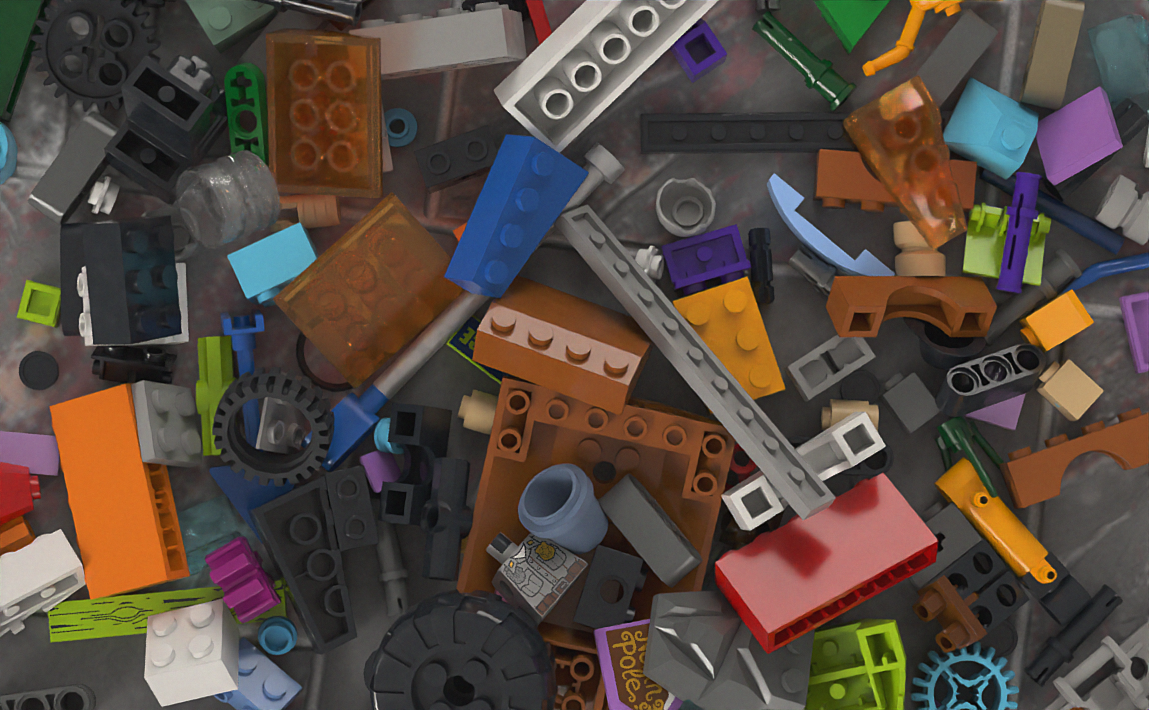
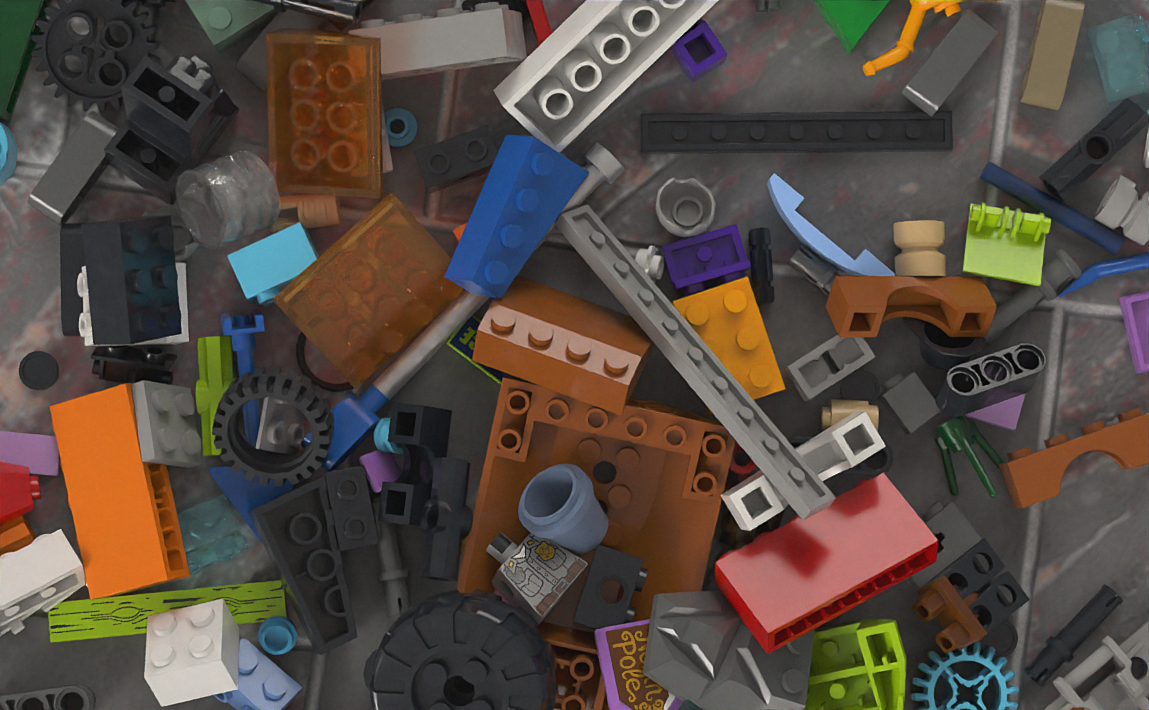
(40, 304): lime tile -> none
(103, 195): white plate -> none
(242, 579): magenta gear -> none
(259, 107): green beam -> none
(478, 411): tan brick -> none
(650, 530): dark grey beam -> none
(817, 73): dark green pin -> none
(844, 179): dark orange arch -> none
(908, 154): clear orange wedge -> none
(990, 129): medium azure slope -> none
(1019, 231): dark purple pin -> none
(1034, 565): light orange piece -> none
(1055, 321): light orange slope -> none
(1068, 388): tan brick -> none
(1077, 136): medium lavender tile -> none

